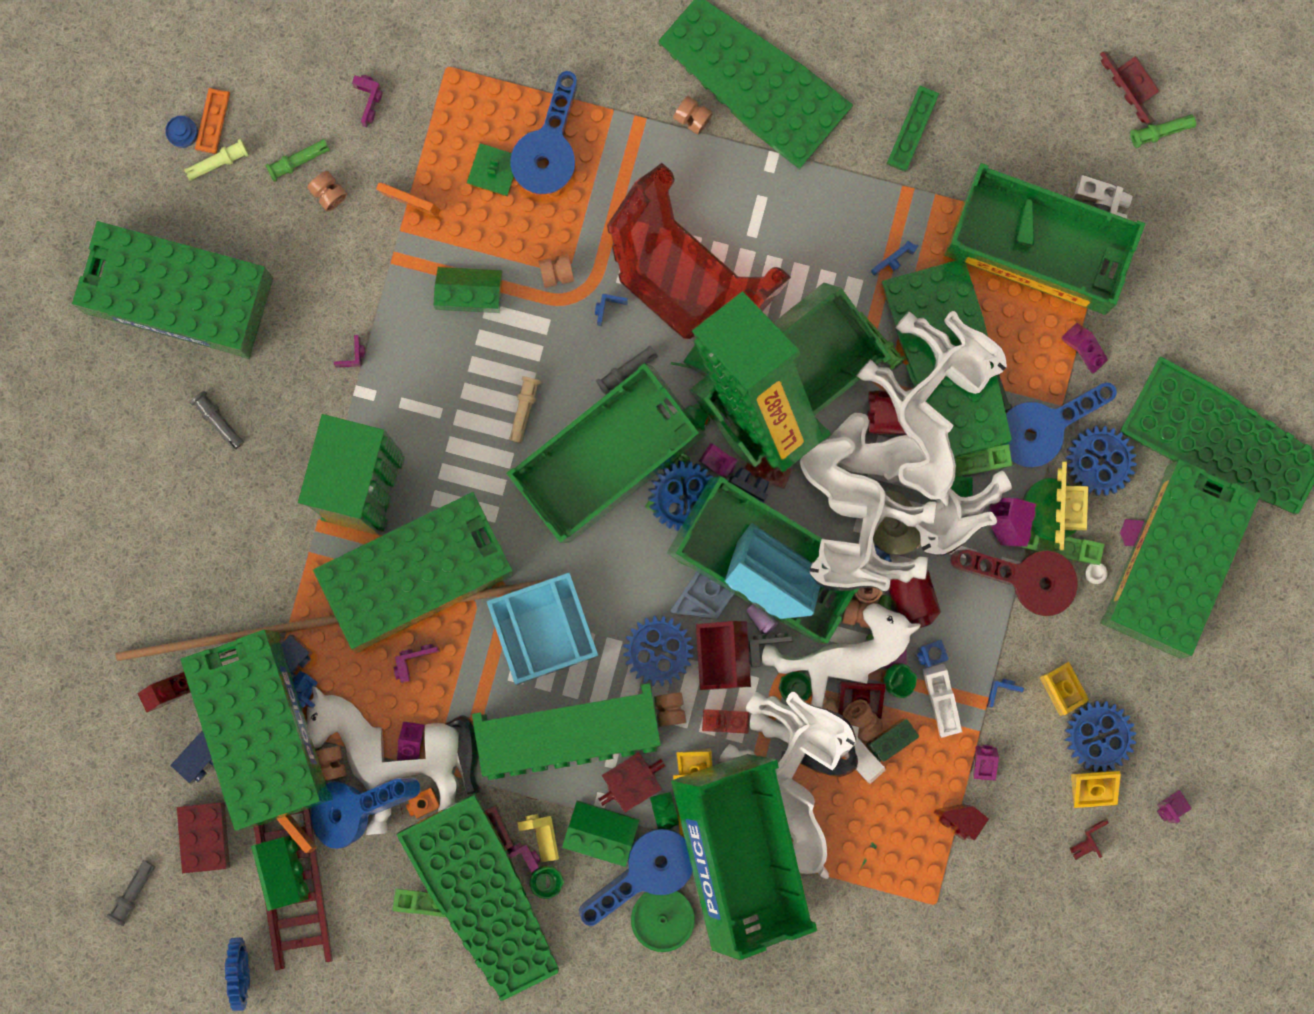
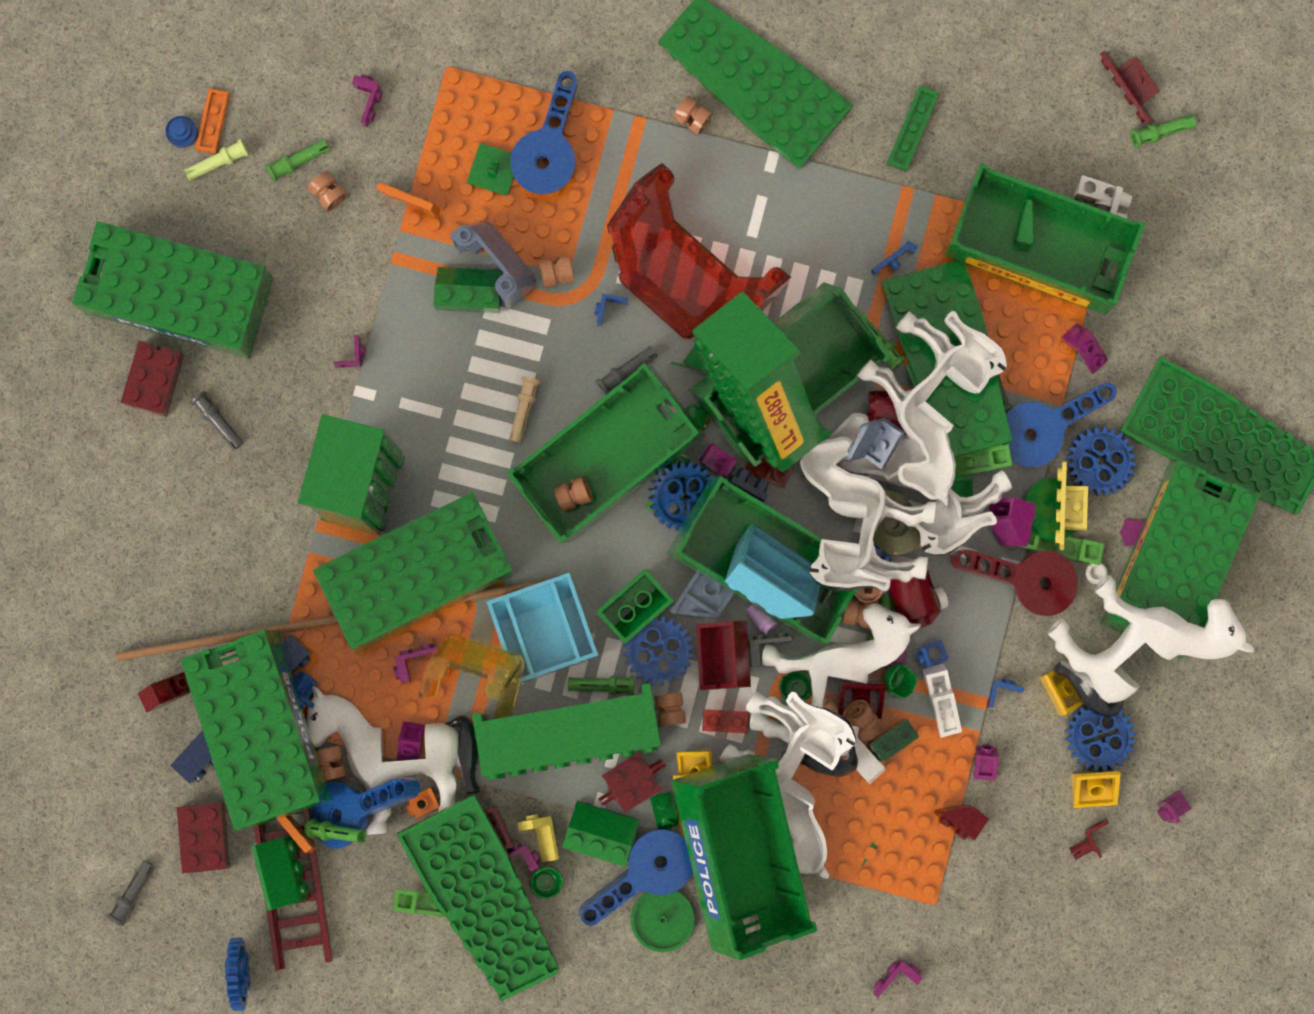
(152, 378): none -> dark red piece
(354, 835): none -> bright green pin
(498, 666): none -> clear yellow windscreen
(517, 277): none -> sand blue windscreen
(572, 494): none -> nougat wheel
(612, 684): none -> bright green pin
(634, 606): none -> green slope
(876, 442): none -> sand blue bracket
(910, 971): none -> magenta bracket
(941, 597): none -> white tile
(1101, 680): none -> white animal

